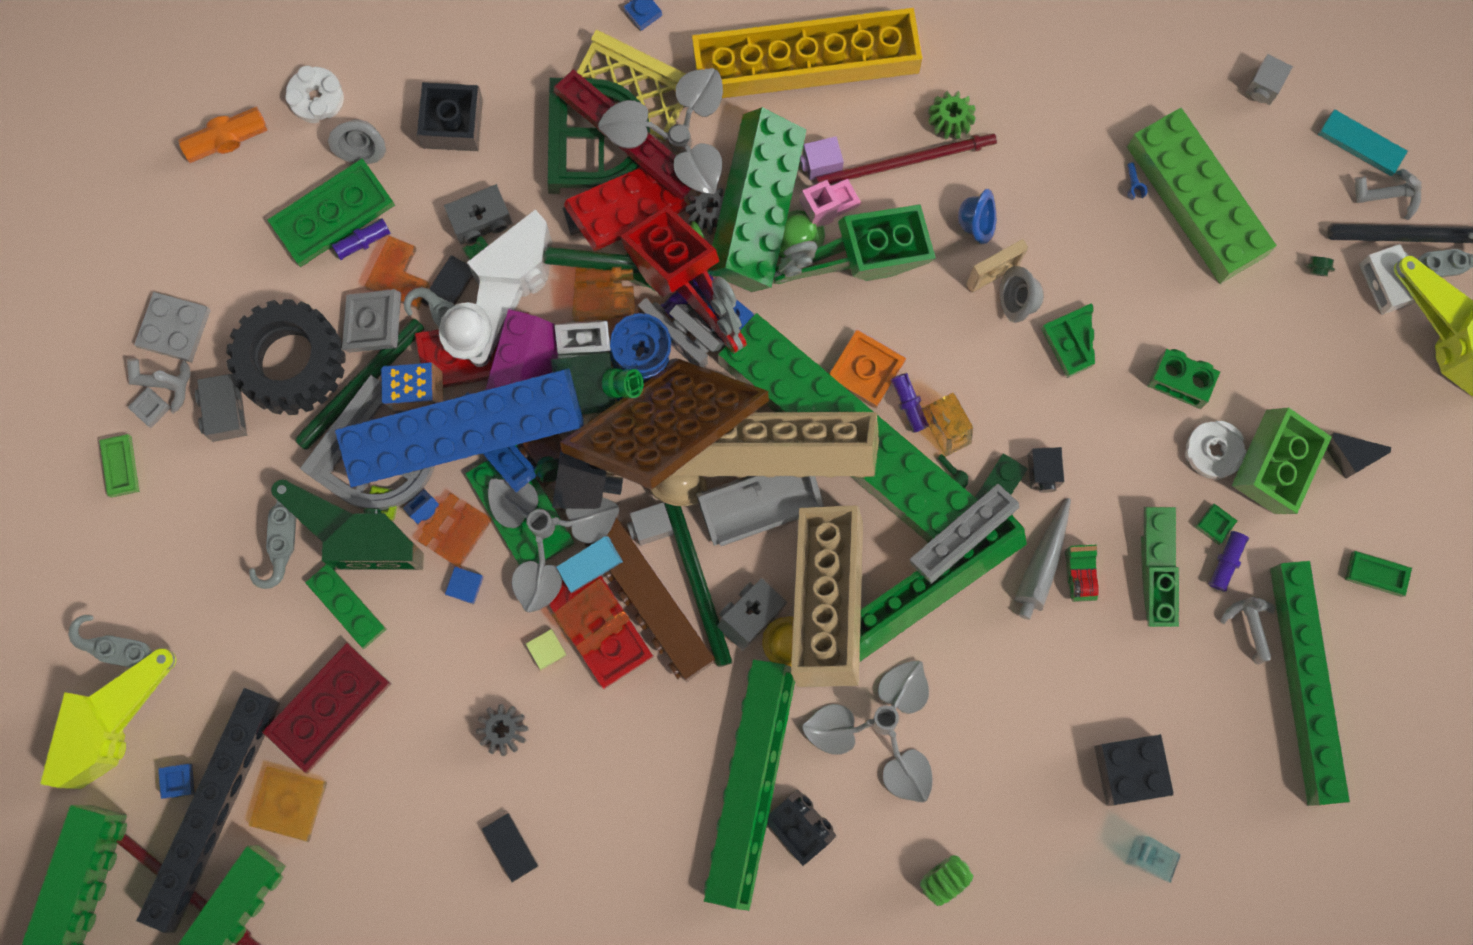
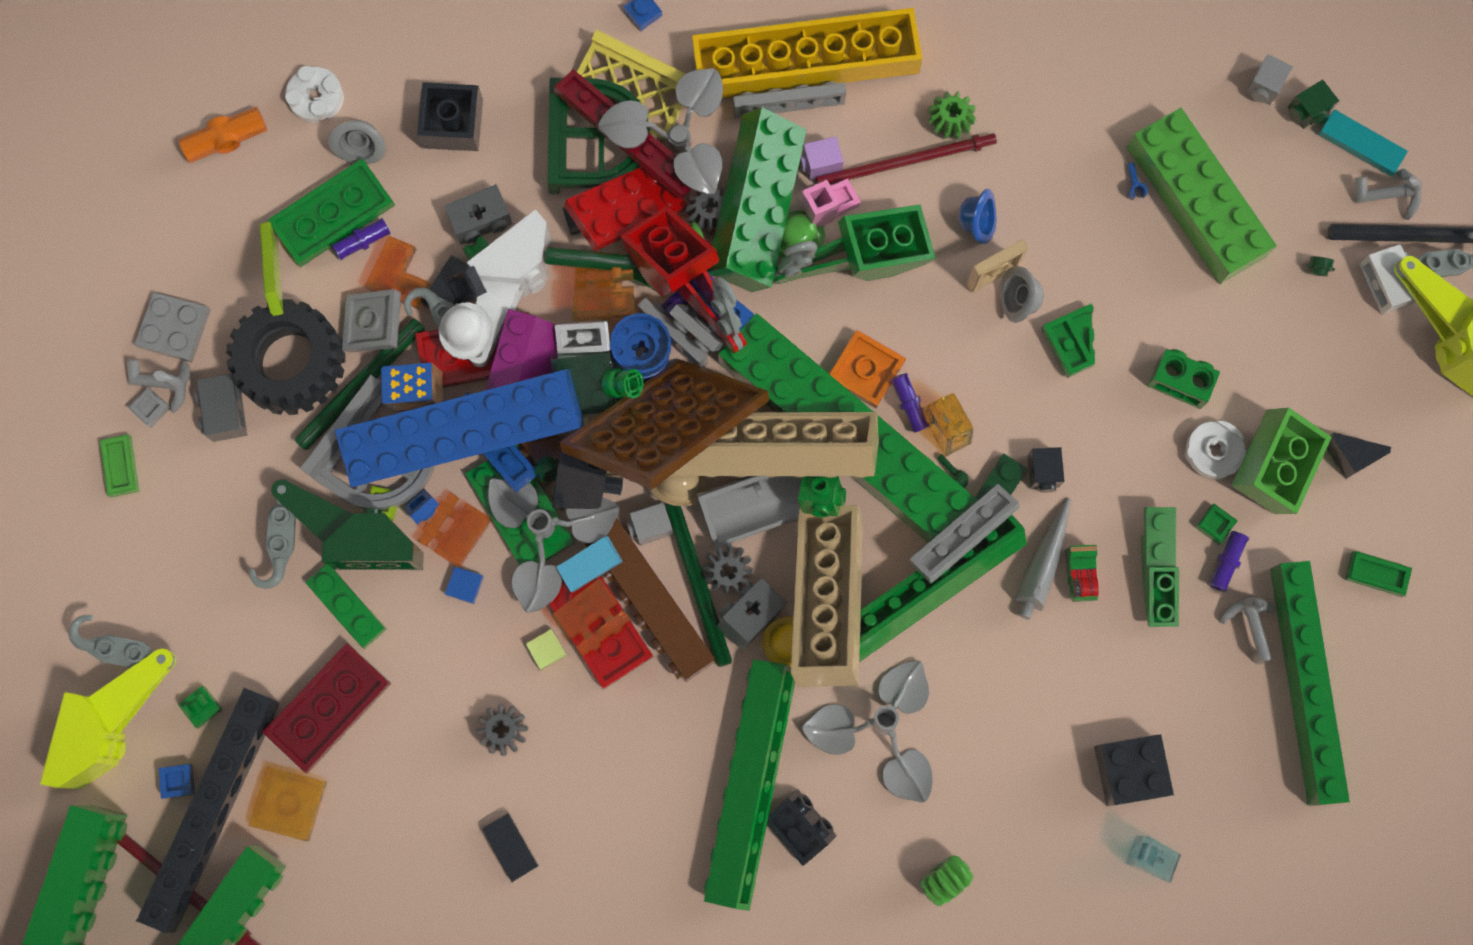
(200, 707): none -> green tile
(271, 269): none -> lime tile
(466, 285): none -> black tile
(721, 577): none -> dark grey gear
(795, 99): none -> light grey plate
(821, 496): none -> green brick
(1313, 105): none -> dark green brick

